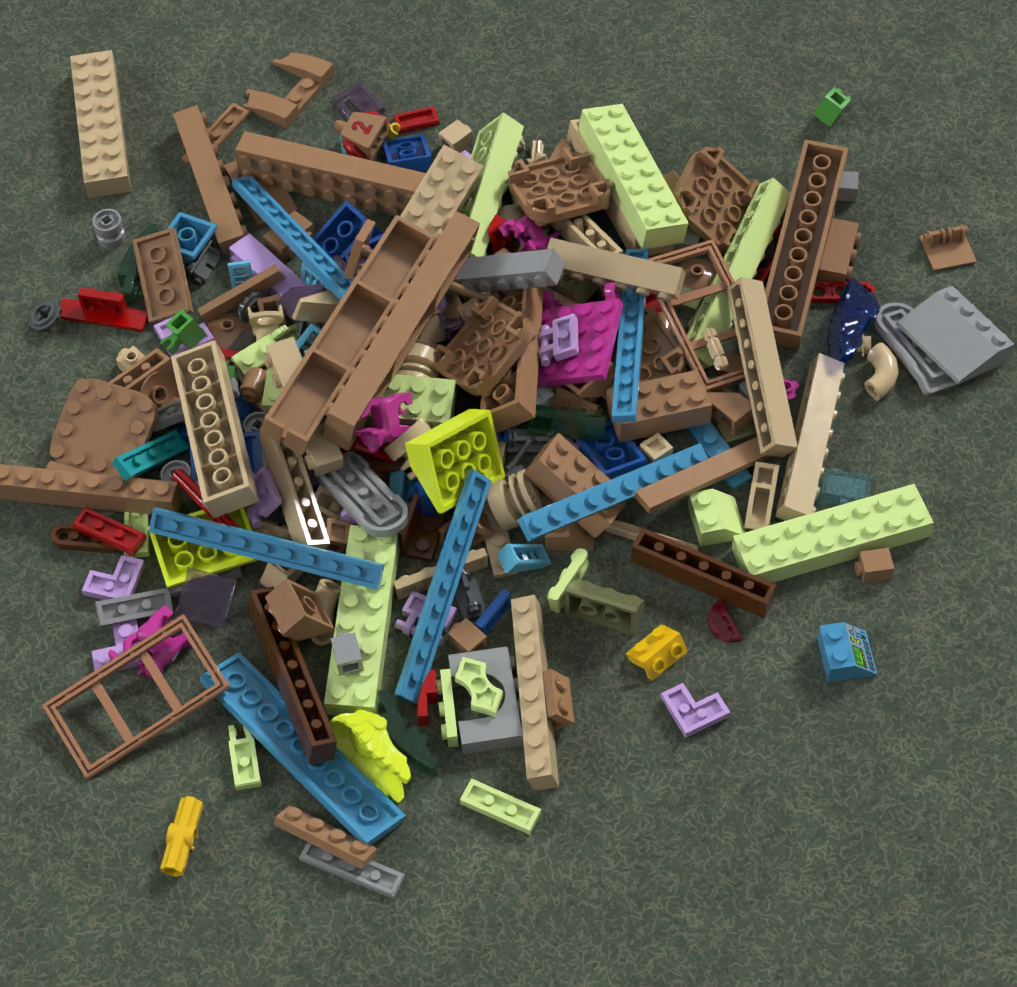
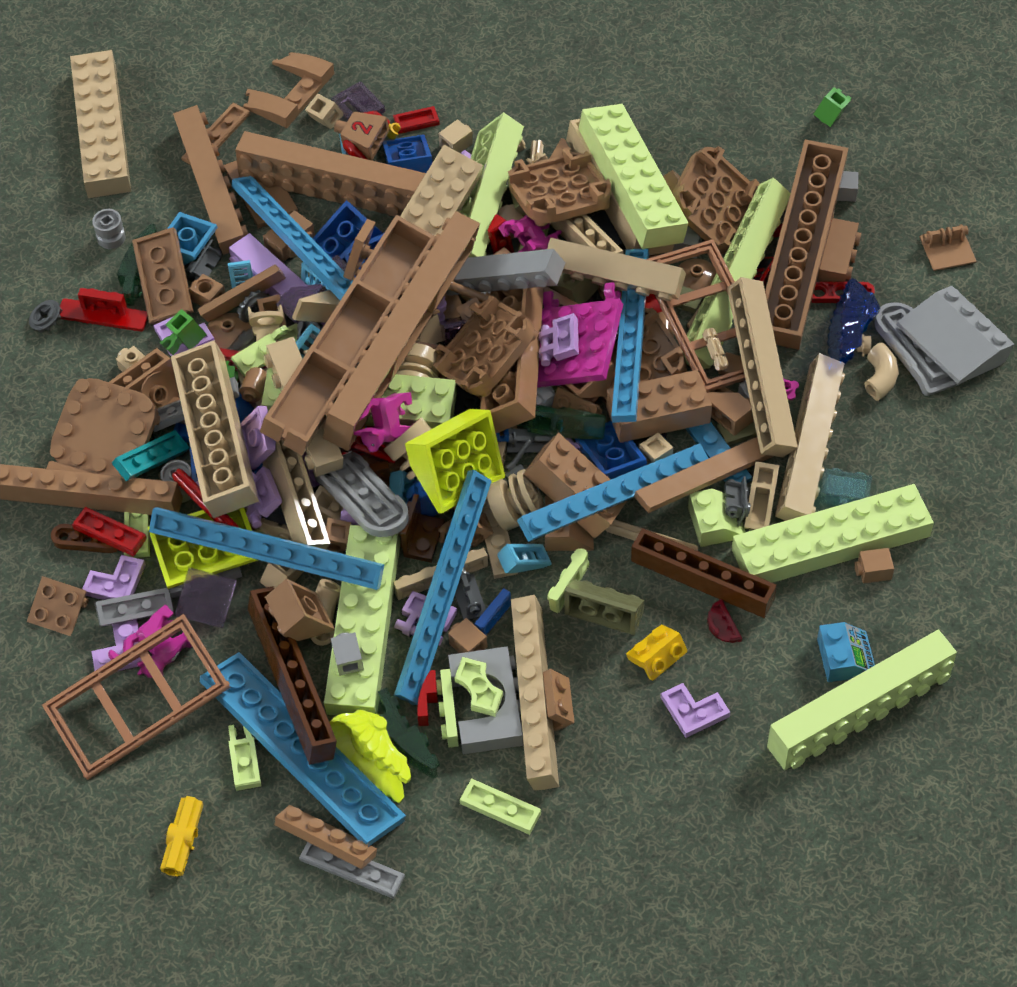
(57, 606): none -> medium nougat hinge
(205, 290): none -> medium nougat brick
(257, 444): none -> lavender plate
(324, 111): none -> tan brick
(736, 499): none -> dark grey hinge
(861, 700): none -> yellowish green brick

